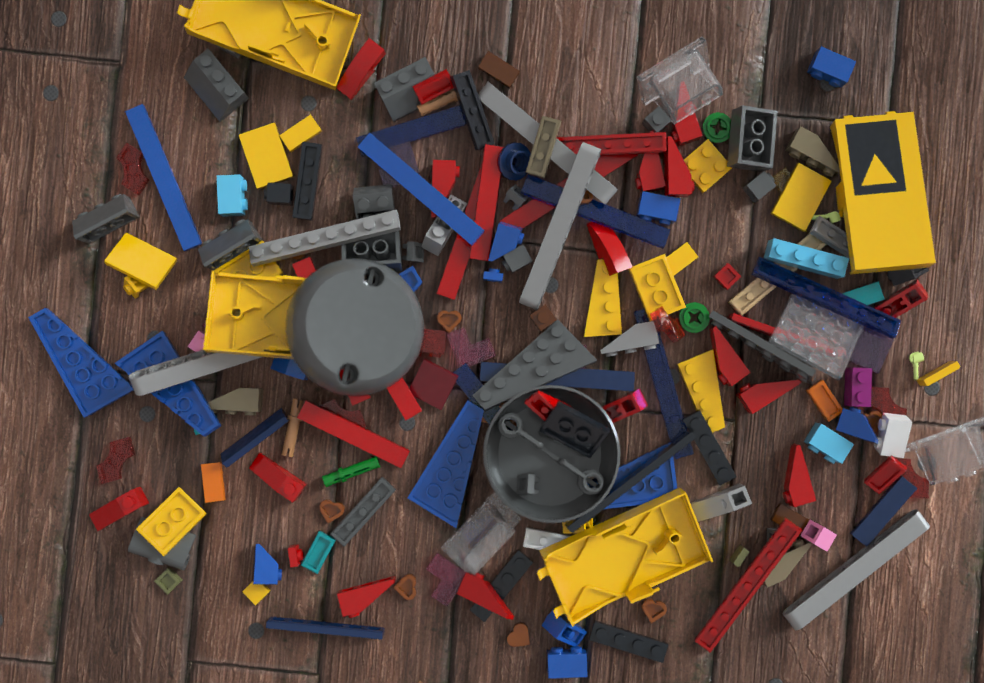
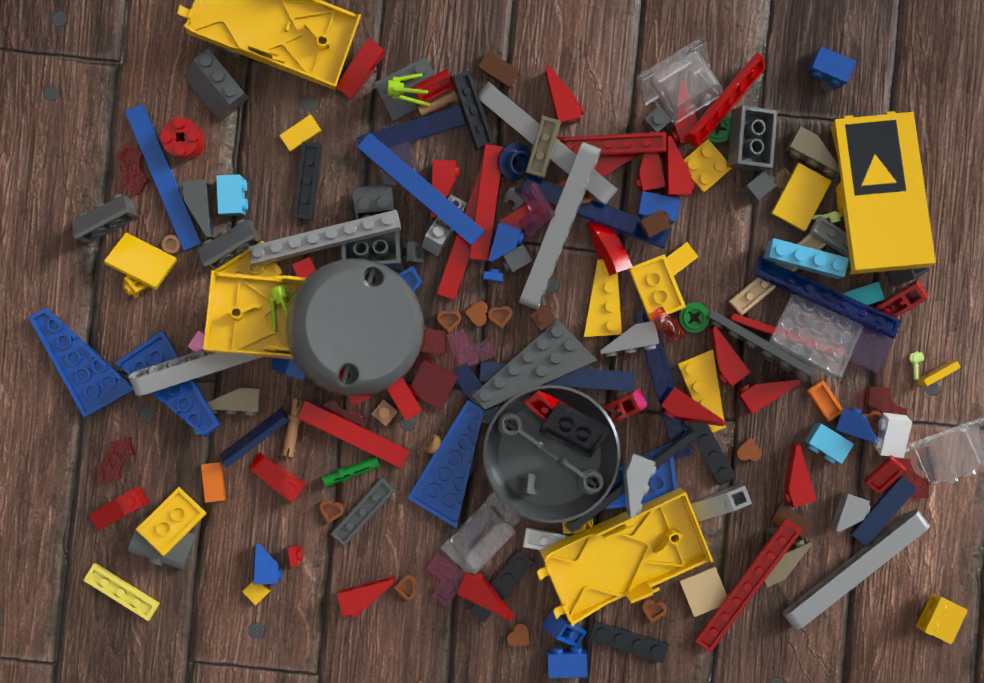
(121, 591): none -> light yellow tile
(168, 580): olive tile -> none
(171, 244): none -> medium nougat tile
(175, 131): none -> red brick
(199, 201): none -> dark grey slope
(266, 155): yellow tile -> none
(279, 194): black brick -> none
(279, 296): none -> lime plant
(318, 552): teal tile -> none
(325, 627): dark blue tile -> none
(384, 412): none -> medium nougat plate
(397, 89): none -> lime plant
(432, 443): none -> medium nougat tile
(477, 313): none -> dark orange tile
(500, 316): none -> dark orange tile
(539, 208): none -> clear pink tile
(563, 101): none -> red slope
(636, 477): none -> light grey slope
(655, 223): none -> reddish brown brick
(688, 410): none -> red slope
(703, 591): none -> tan tile
(727, 100): none -> red tile
(727, 276): red plate -> none
(739, 556): olive tile -> none
(748, 450): none -> dark orange tile
(818, 535): bright pink brick -> none
(849, 511): none -> light grey slope
(858, 387): magenta brick -> none
(941, 618): none -> yellow bracket

